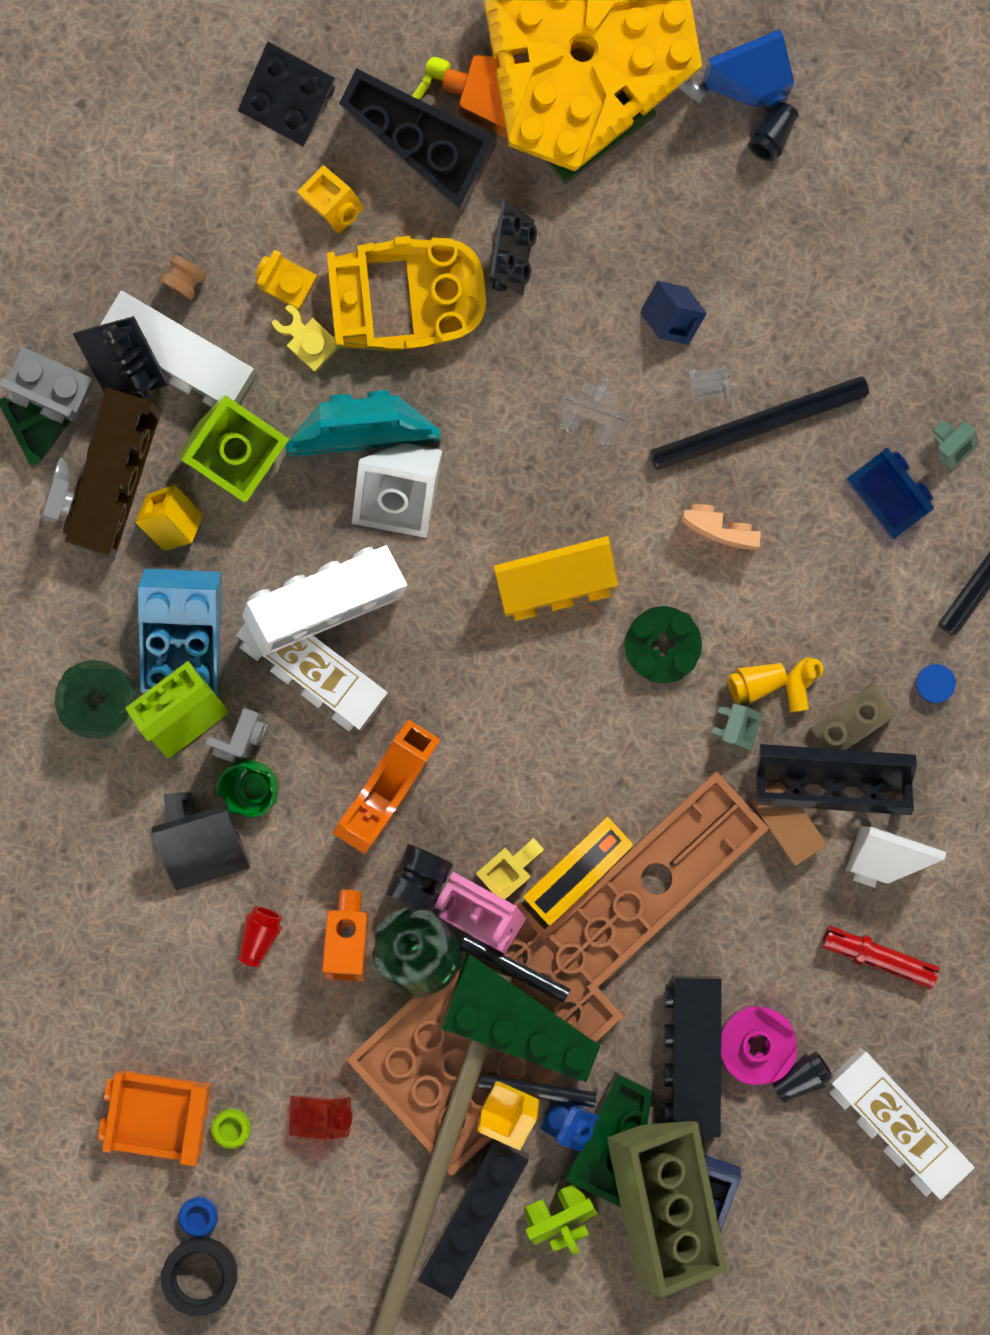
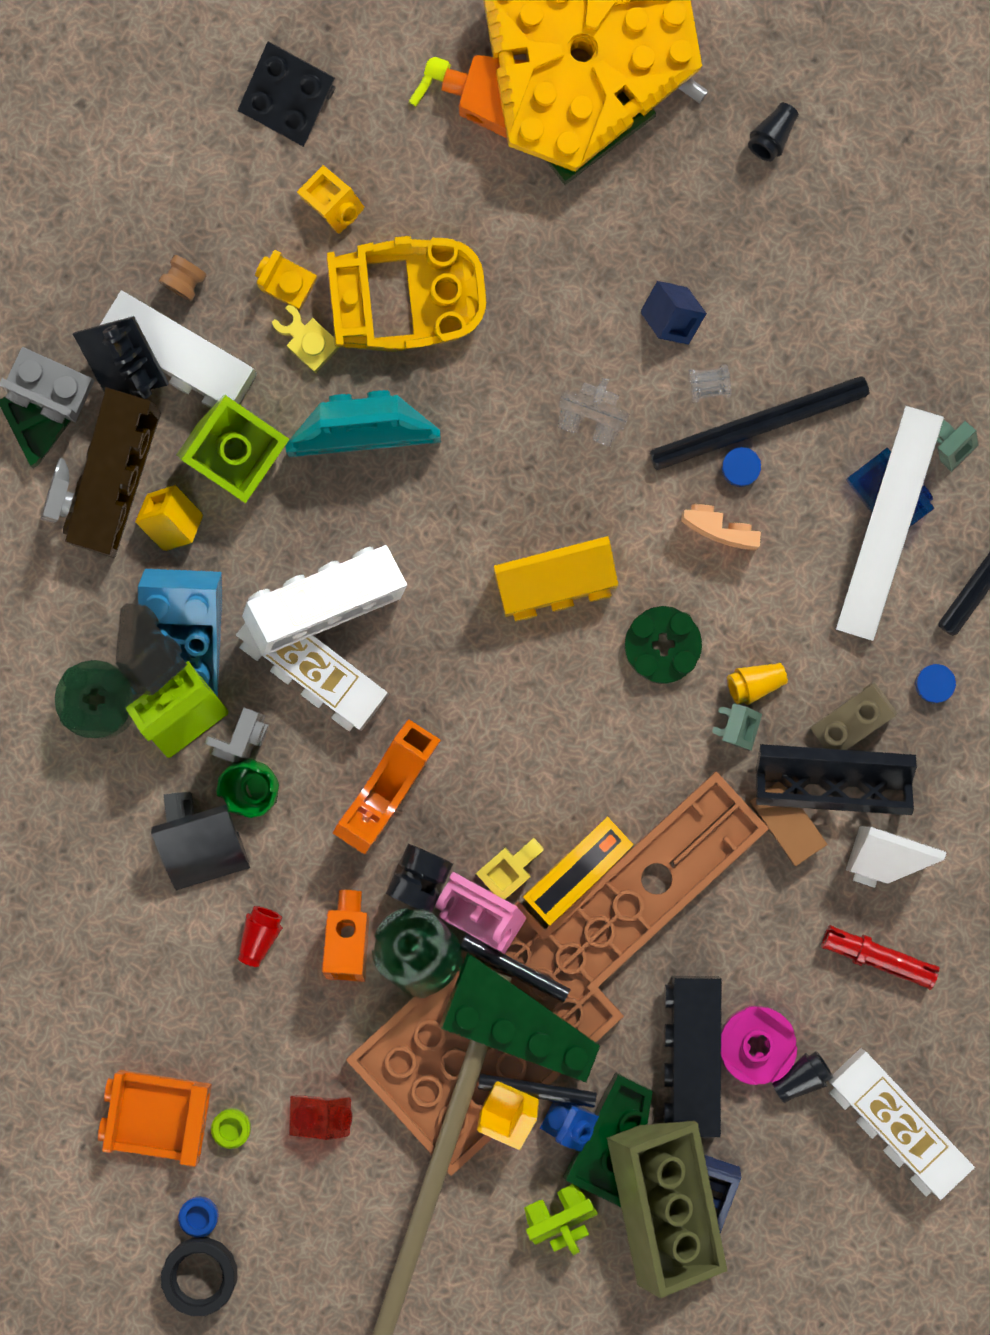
(144, 652): none -> clear smoke slope
(397, 489): white slope -> none
(420, 135): black wedge -> none
(472, 1218): black brick -> none
(512, 249): black hinge -> none
(741, 467): none -> blue tile
(753, 72): blue slope -> none
(799, 680): yellow arm -> none
(890, 522): none -> white tile

